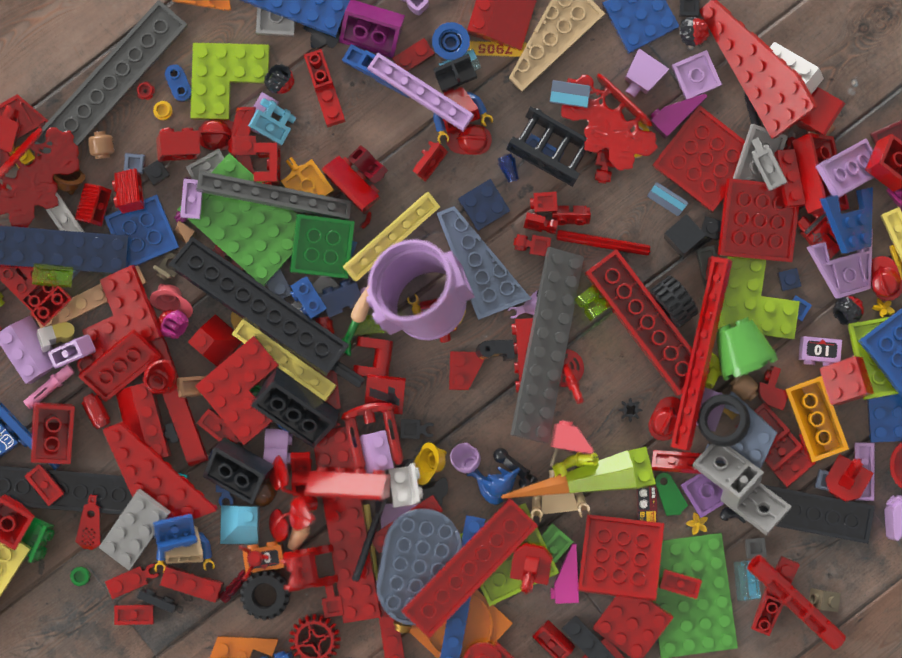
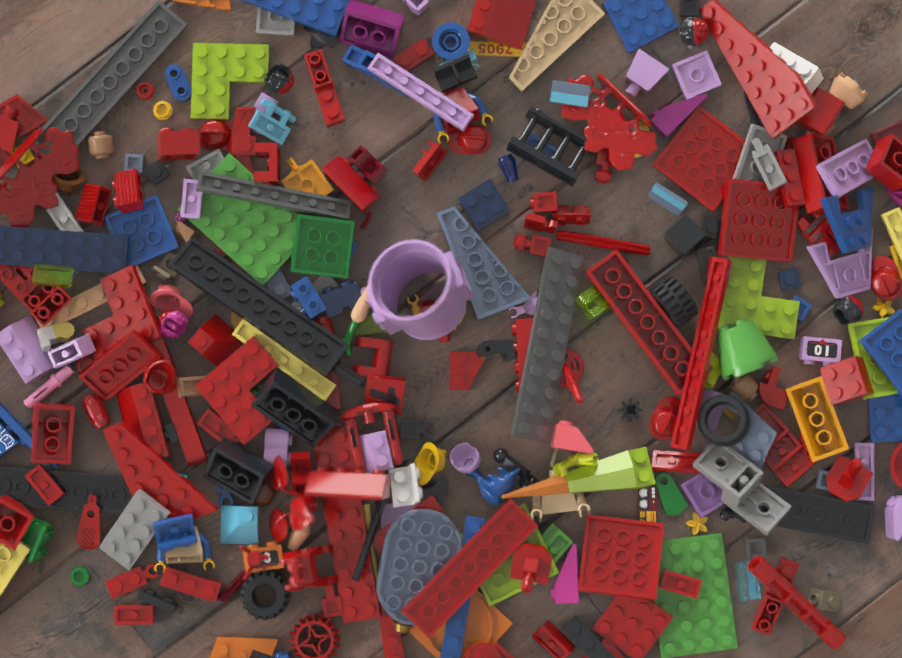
(391, 235): light yellow plate -> none
(847, 91): none -> light nougat cone

